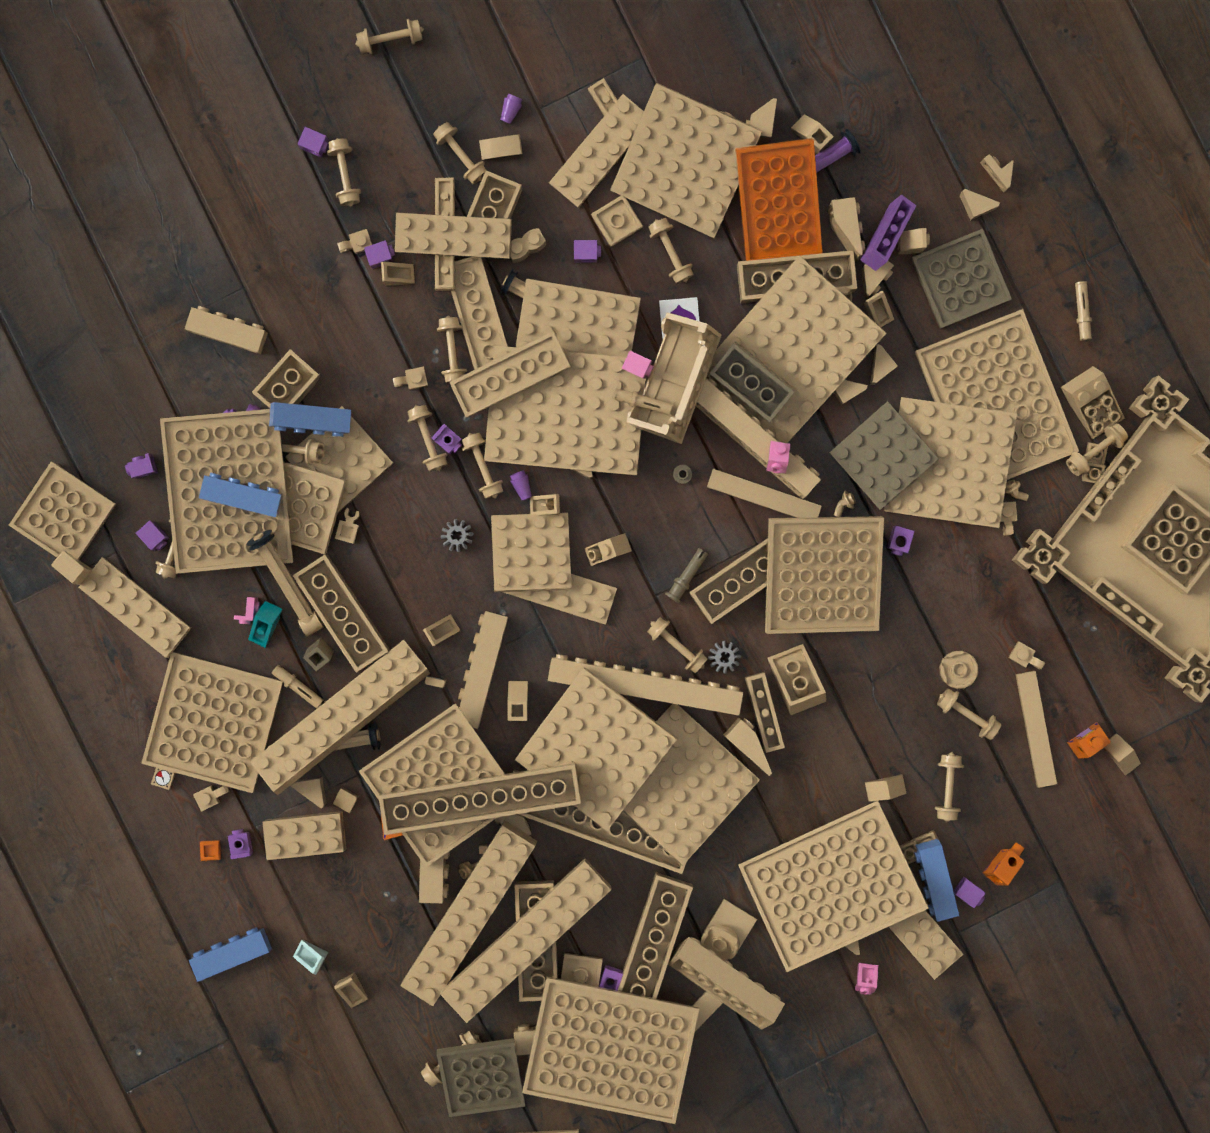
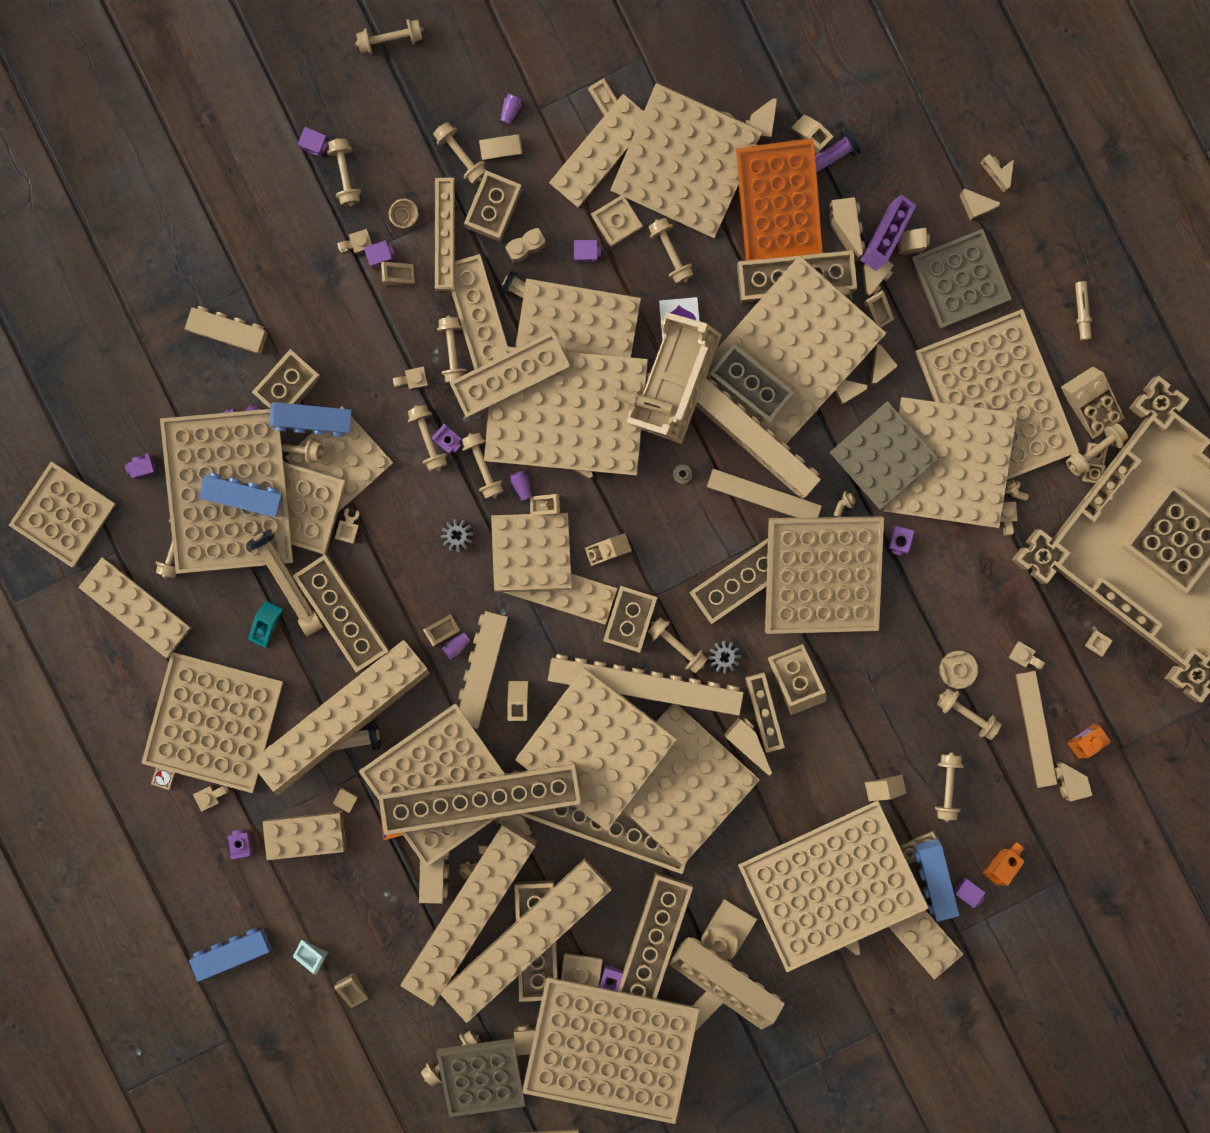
(71, 568): tan slope -> none
(153, 536): medium lavender brick -> none
(210, 850): orange tile -> none
(252, 608): bright pink bracket -> none
(293, 683): tan pin -> none
(312, 789): tan slope -> none
(318, 654): dark tan brick -> none
(403, 213): none -> tan hair
(437, 682): tan tile -> none
(453, 235): tan plate -> none
(455, 646): none -> medium lavender cone
(630, 619): none -> tan brick
(638, 365): bright pink brick -> none
(682, 583): dark tan pin -> none
(778, 457): bright pink bracket -> none
(866, 978): bright pink bracket -> none
(1074, 784): none -> tan slope
(1098, 643): none -> tan plate
(1122, 754): tan slope -> none

